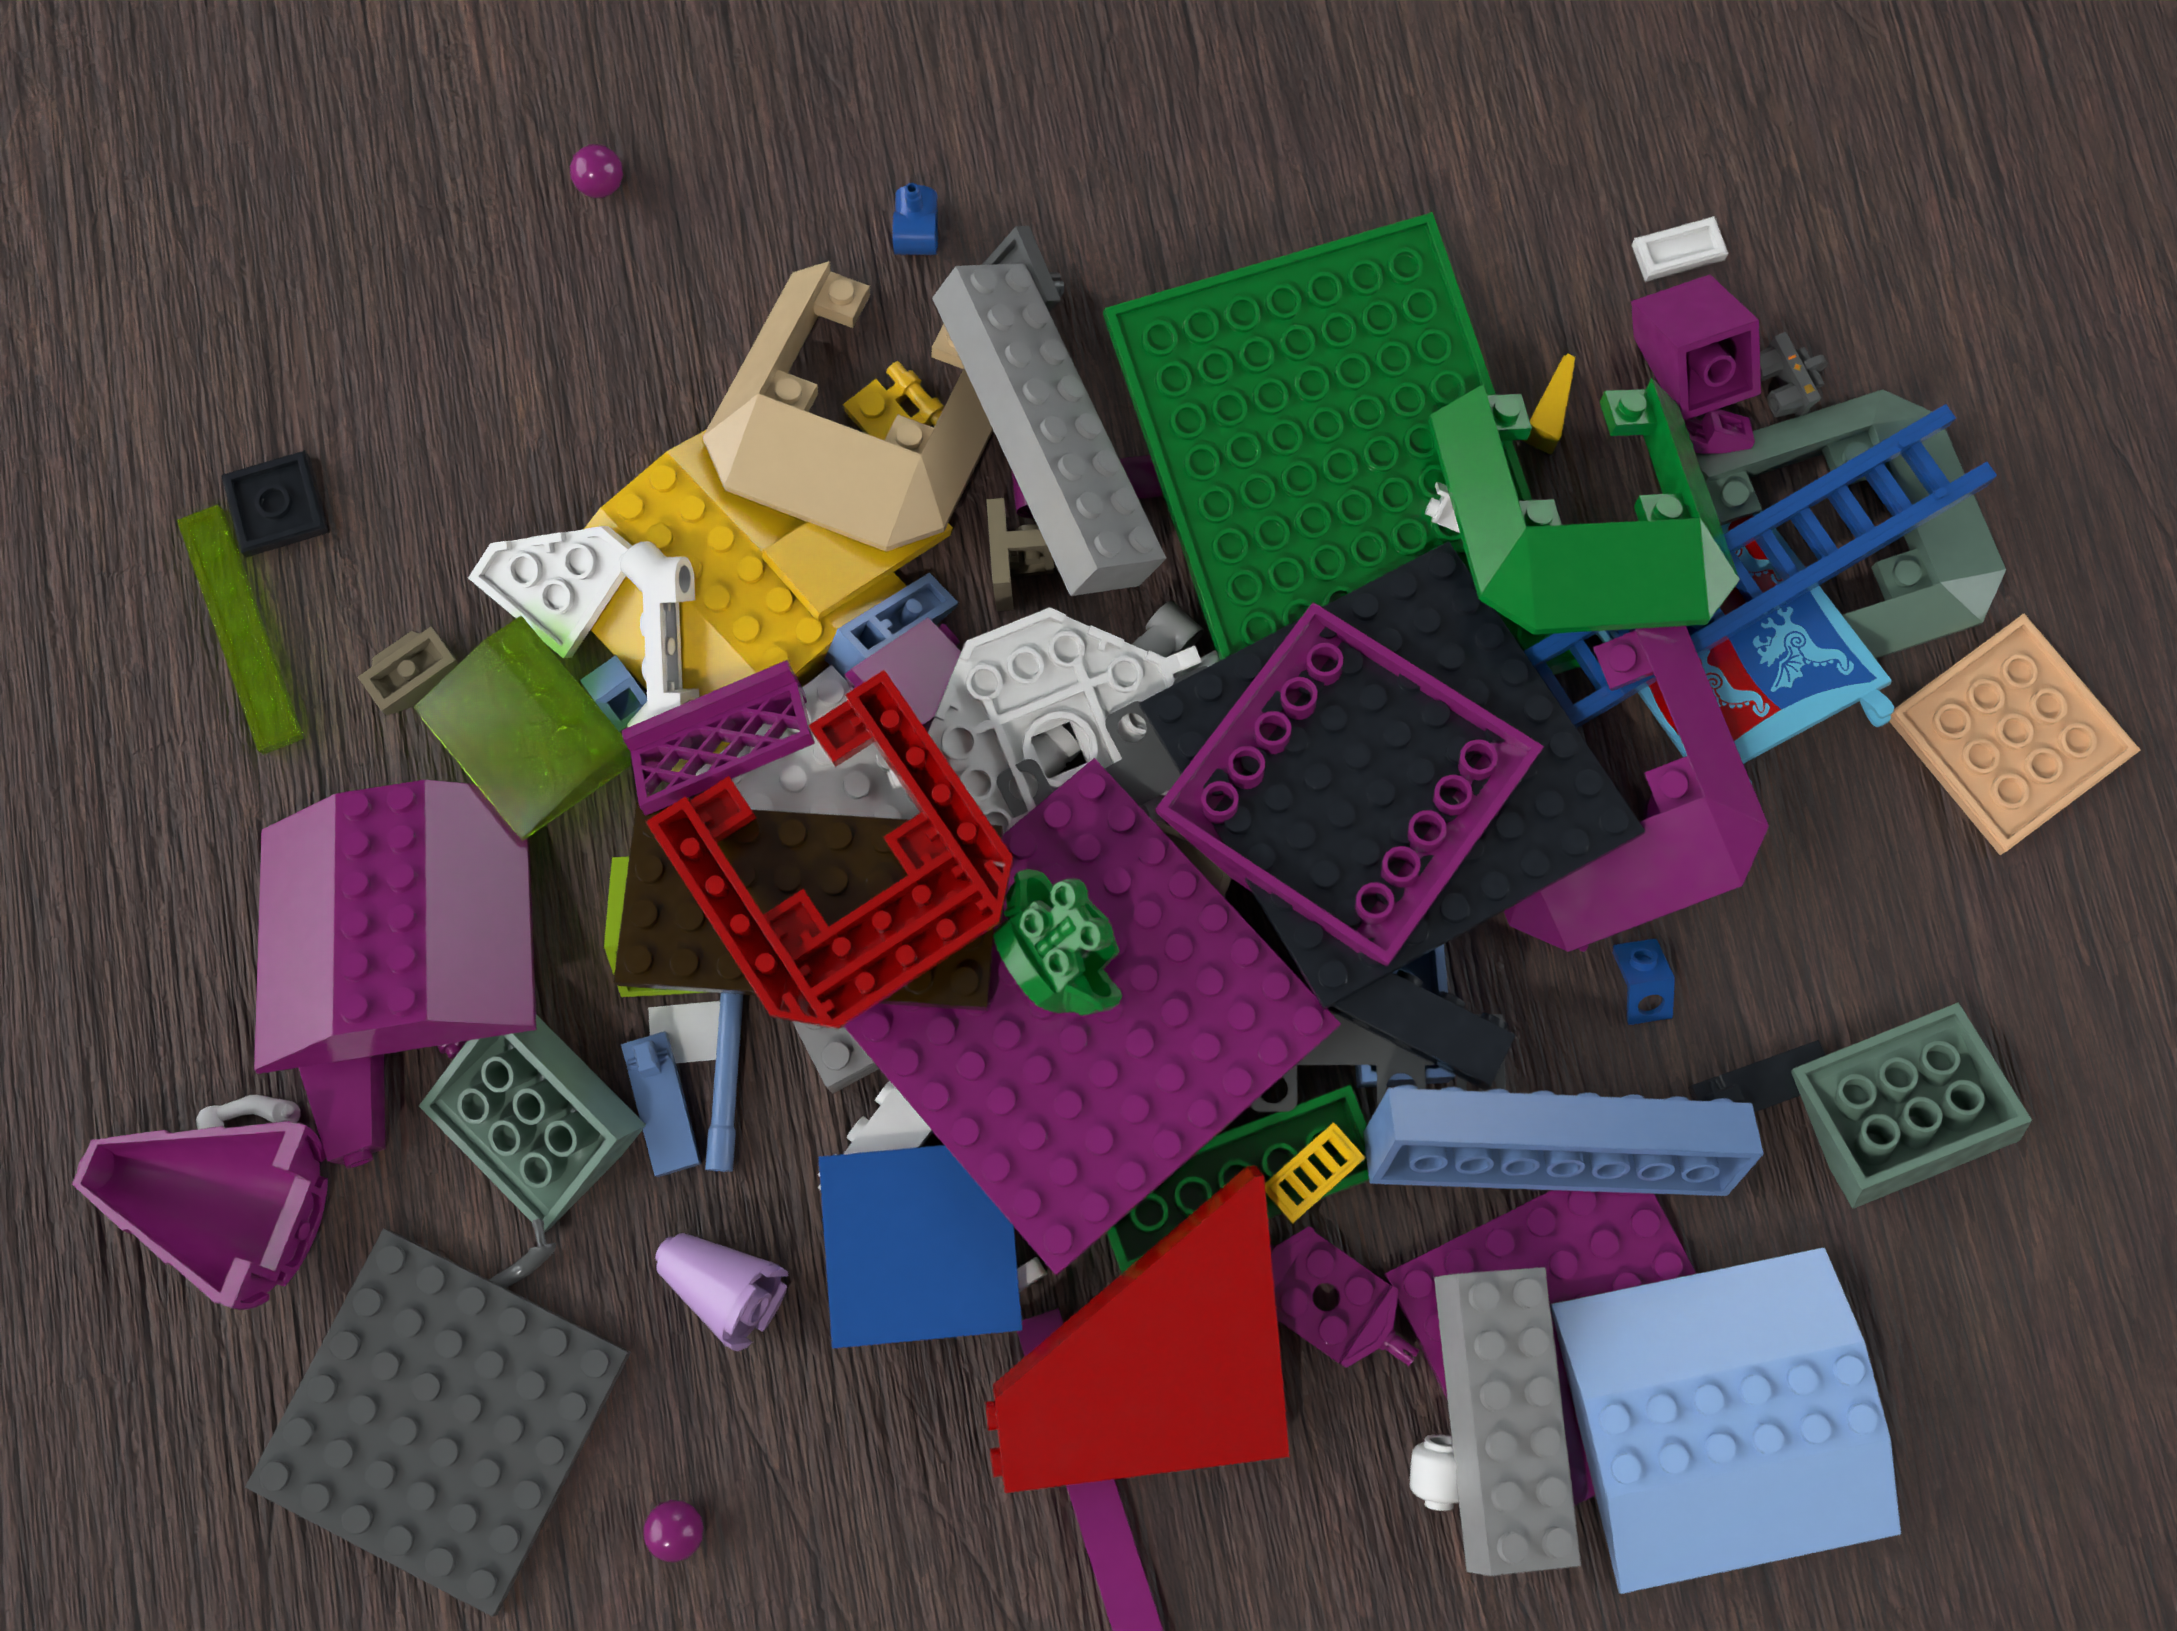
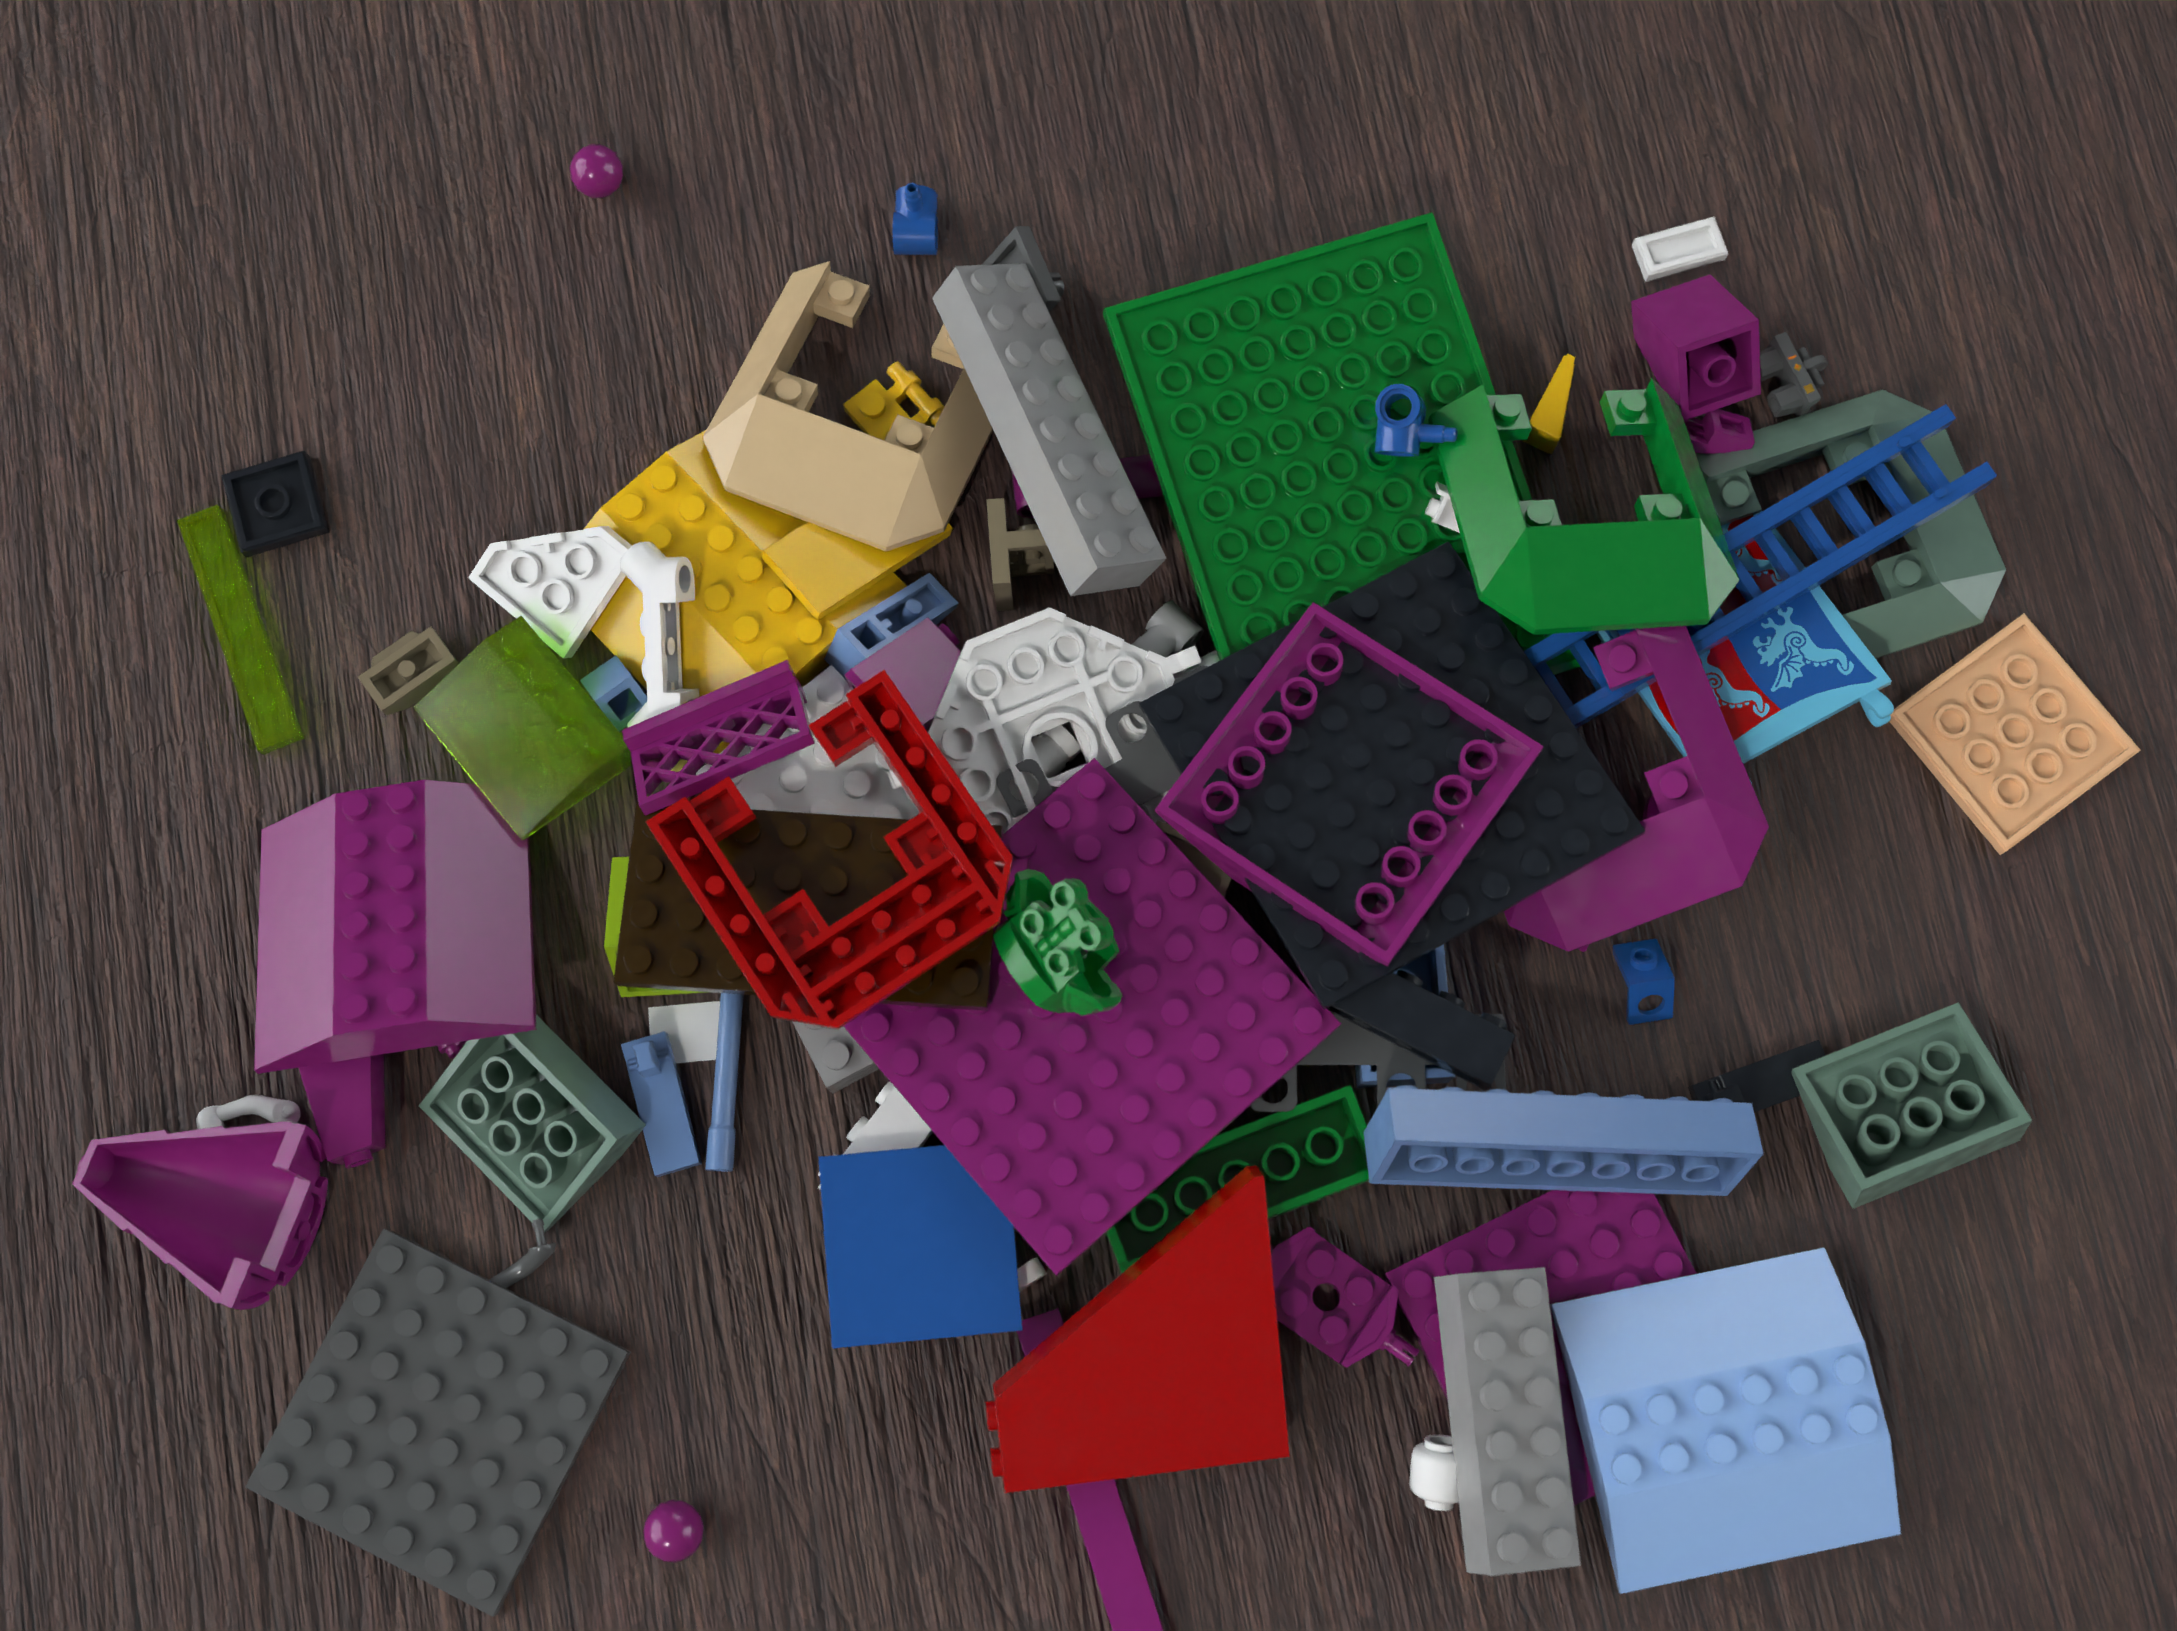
(722, 1286): lavender cone -> none
(1342, 1145): yellow slope -> none
(1404, 436): none -> blue piece

